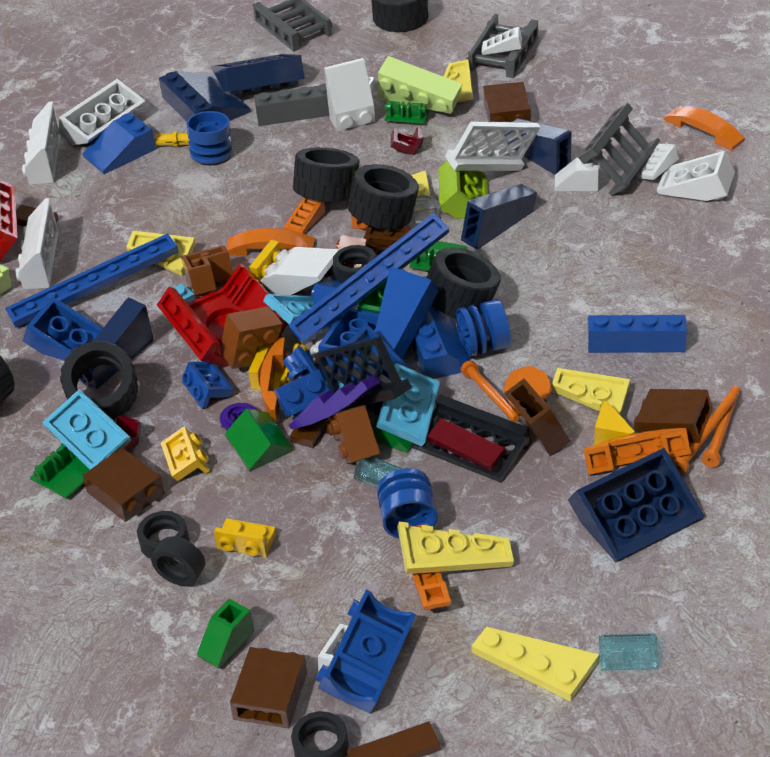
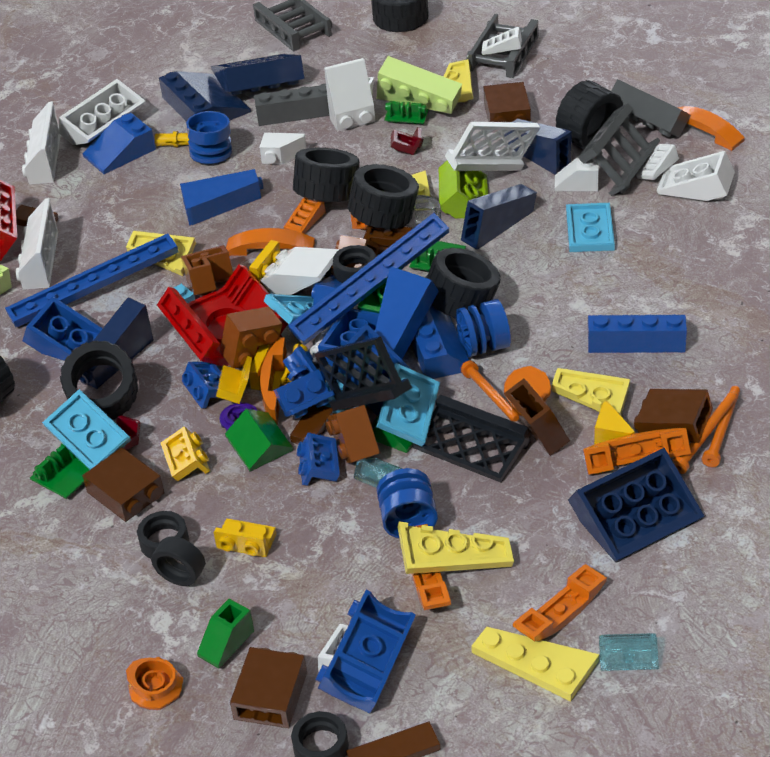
(153, 683): none -> orange hat
(219, 194): none -> blue slope
(233, 382): none -> yellow panel
(281, 147): none -> white slope
(318, 458): none -> blue bracket
(332, 403): dark purple slope -> none
(466, 444): dark red tile -> none
(563, 607): none -> orange slope
(586, 110): none -> black tyre
(590, 227): none -> medium azure tile
(652, 110): none -> dark grey brick

